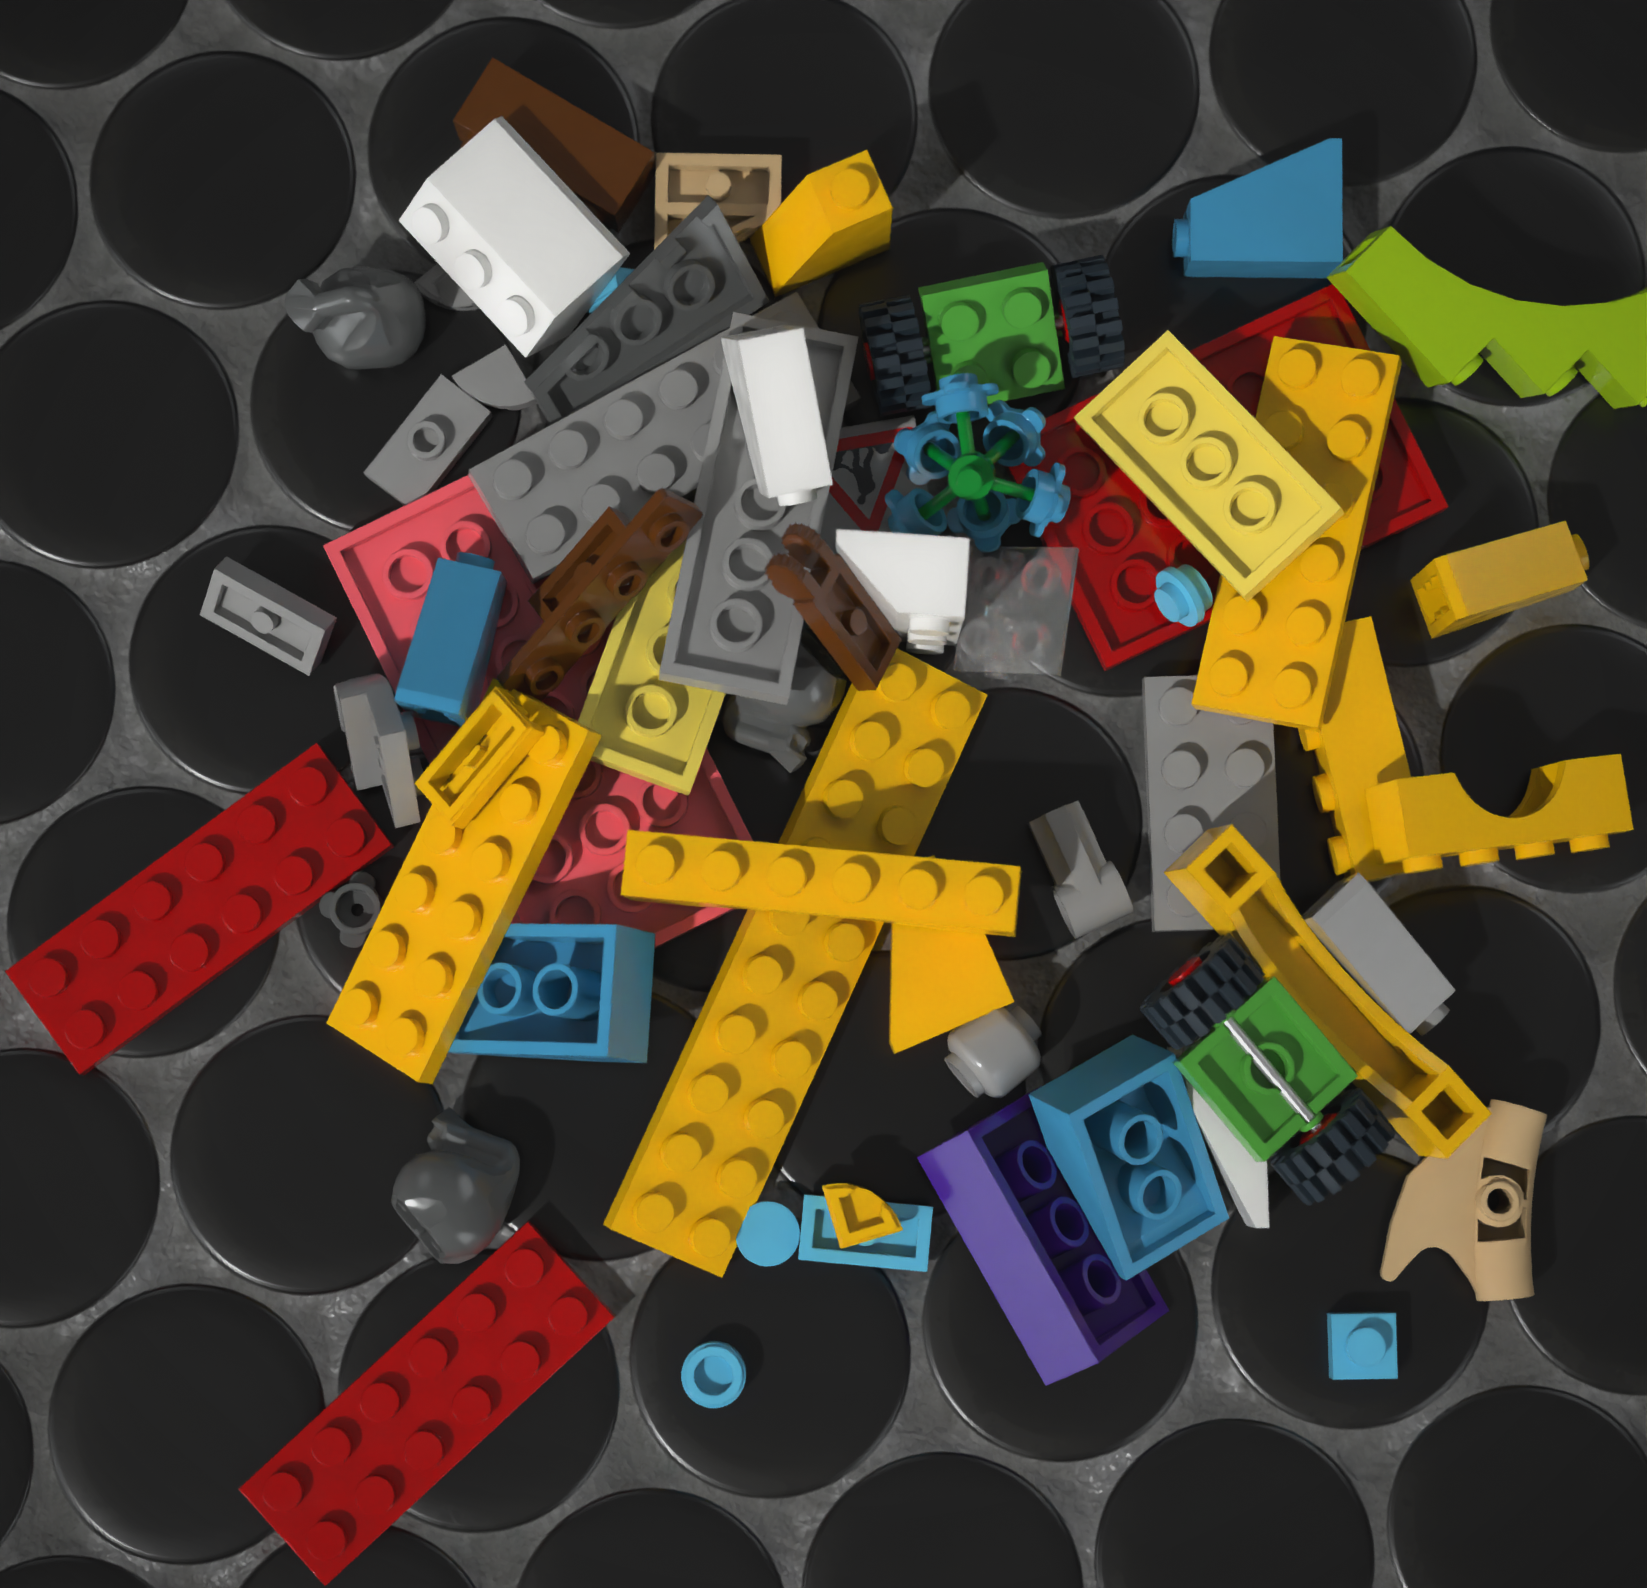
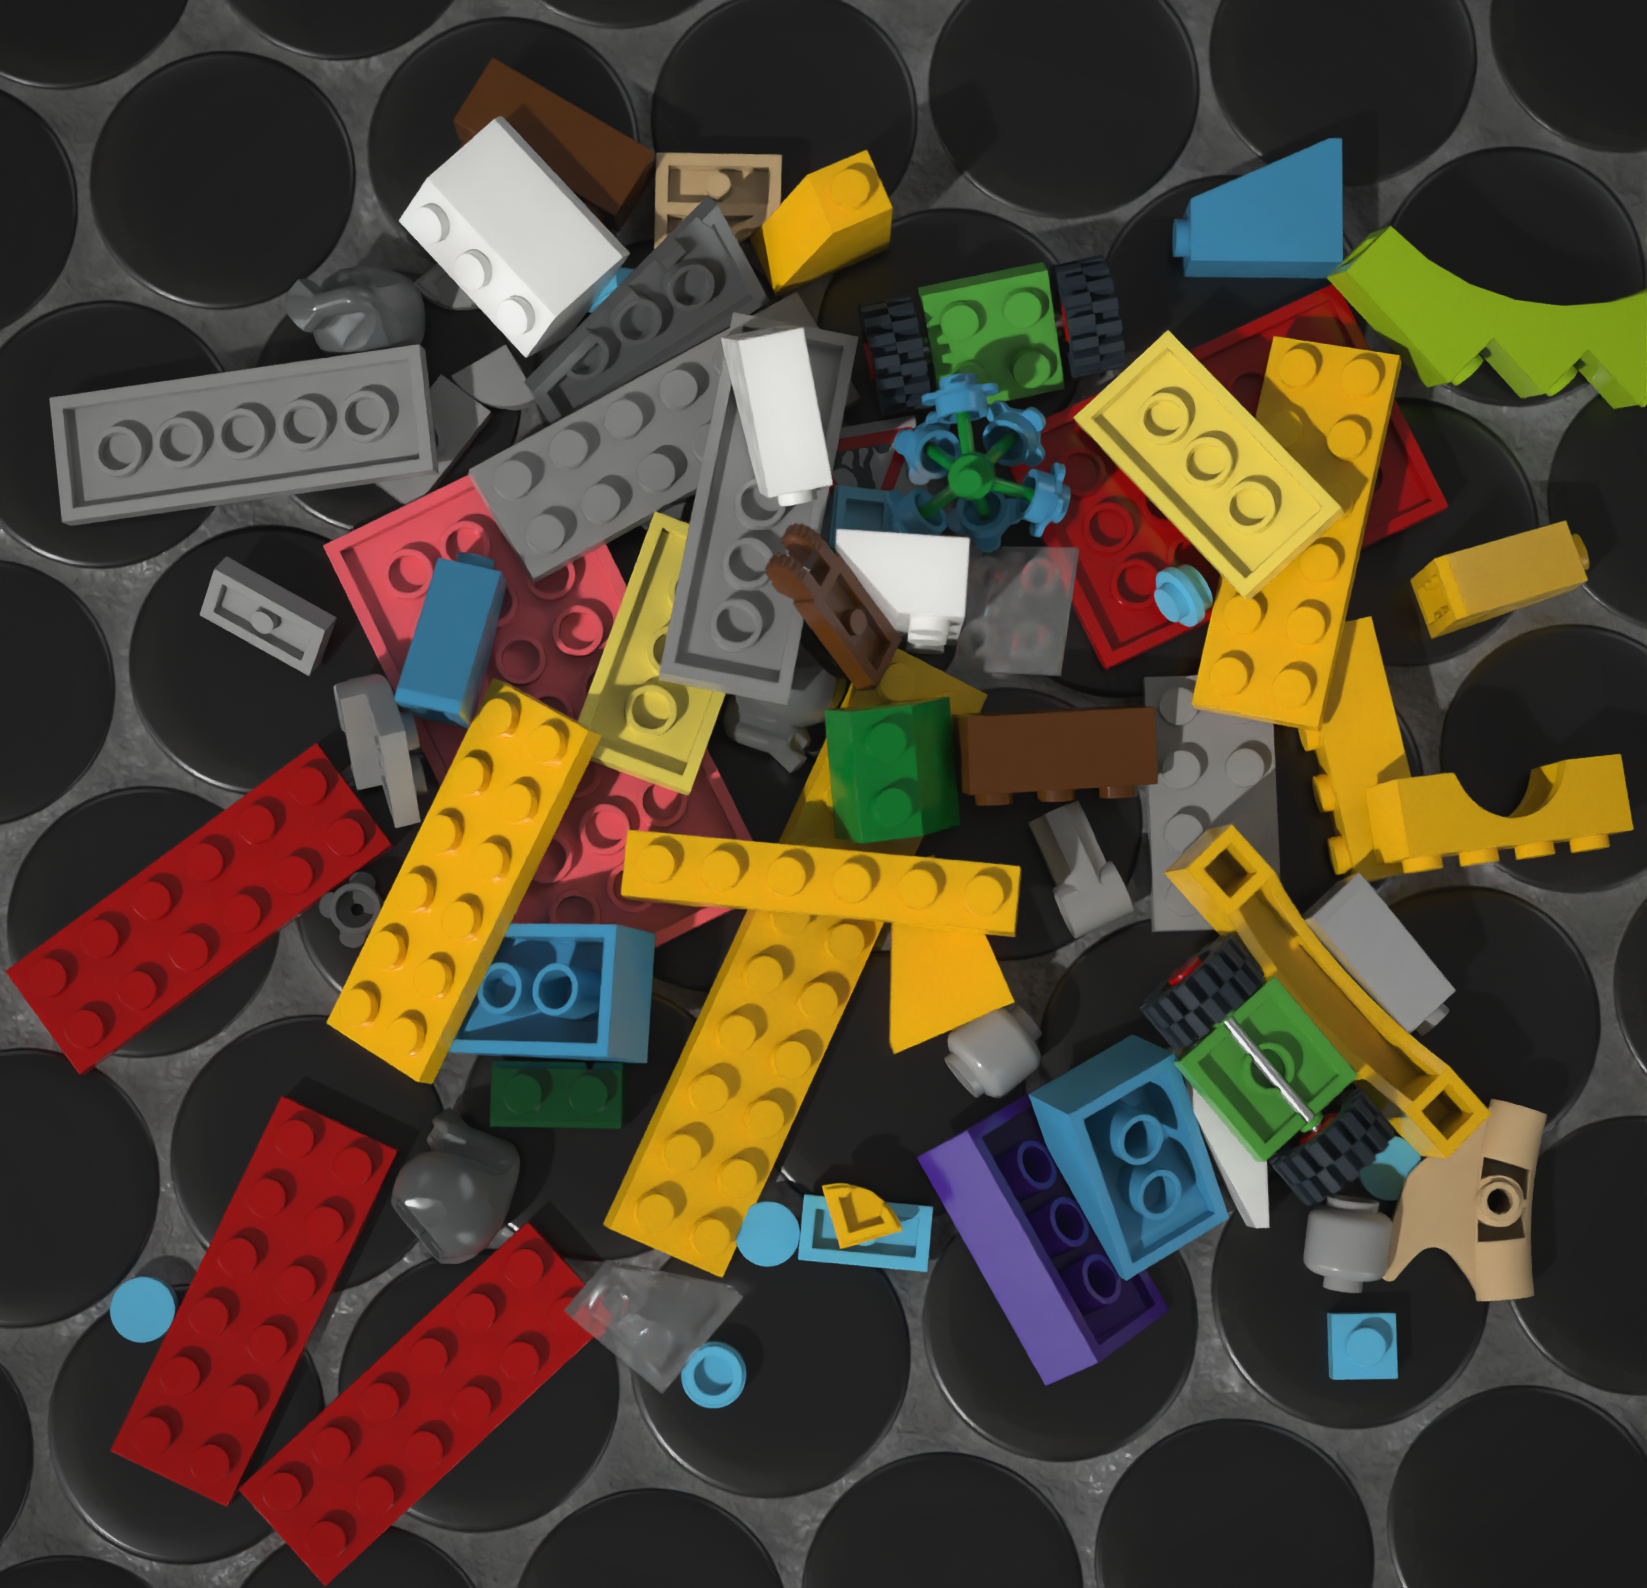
(144, 1308): none -> medium azure tile
(244, 435): none -> light grey plate
(255, 1301): none -> red plate
(484, 765): yellow tile -> none
(558, 1094): none -> dark green brick
(594, 586): reddish brown bracket -> none
(652, 1316): none -> clear wing
(857, 510): none -> medium azure tile
(892, 770): none -> green slope
(1055, 752): none -> reddish brown brick
(1348, 1242): none -> light grey head
(1388, 1172): none -> medium azure tile

